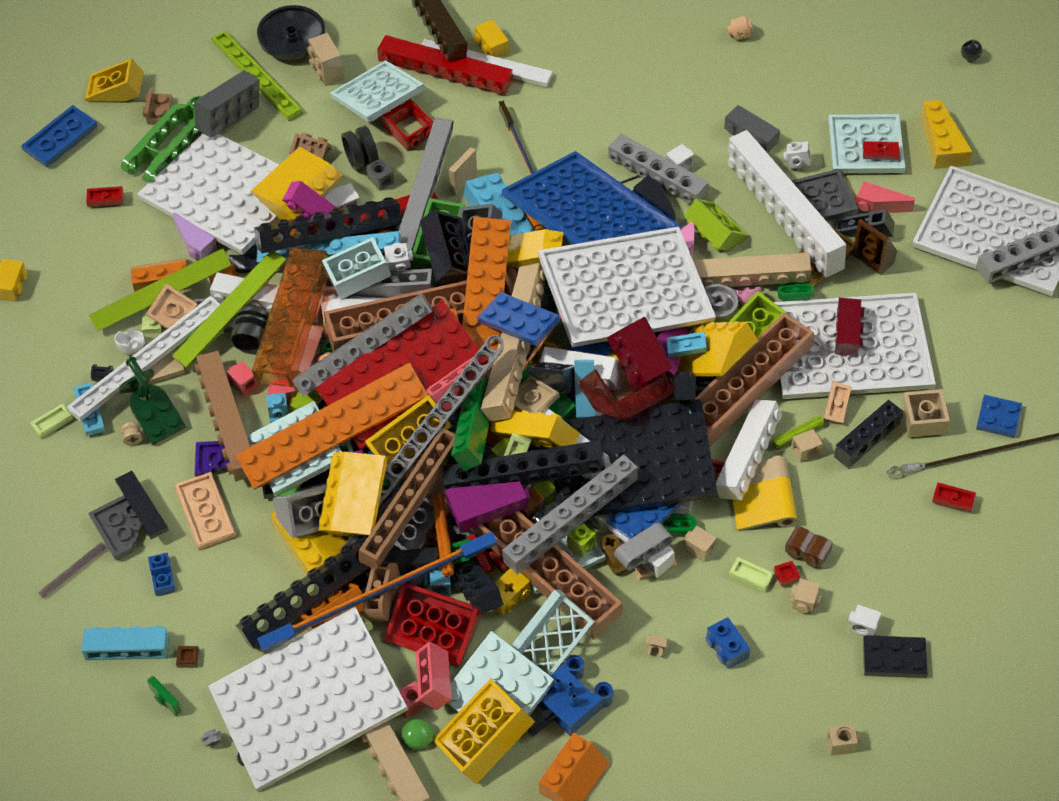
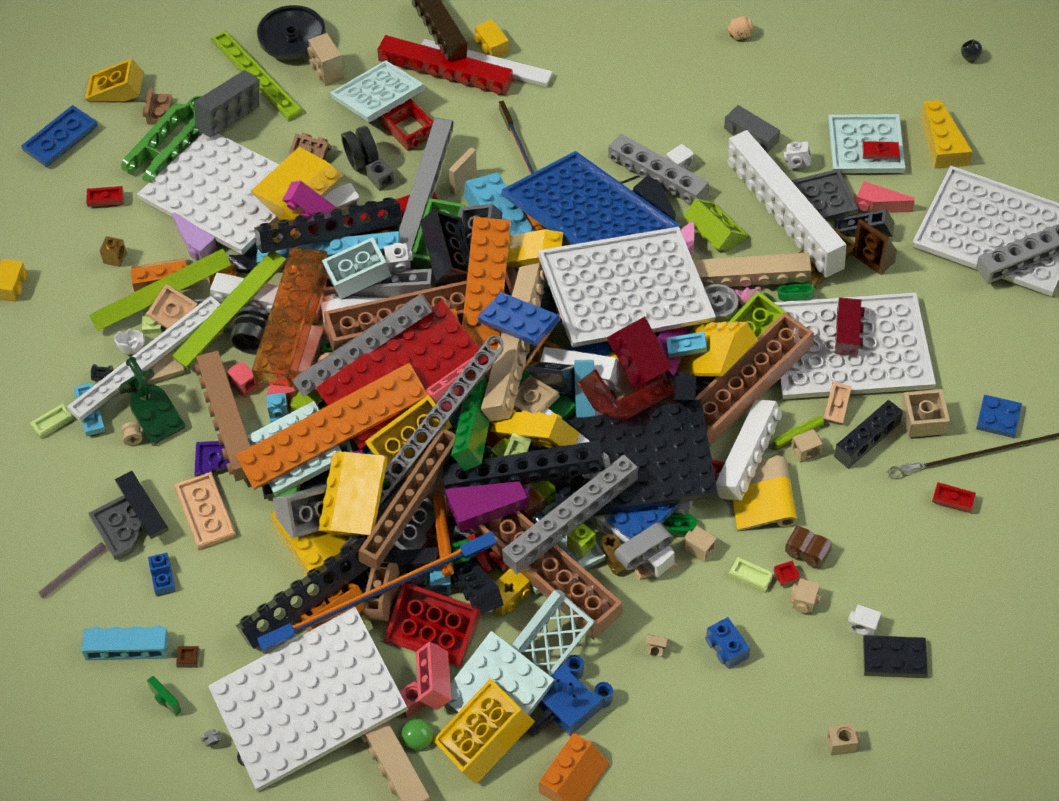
(113, 251): none -> pearl gold brick

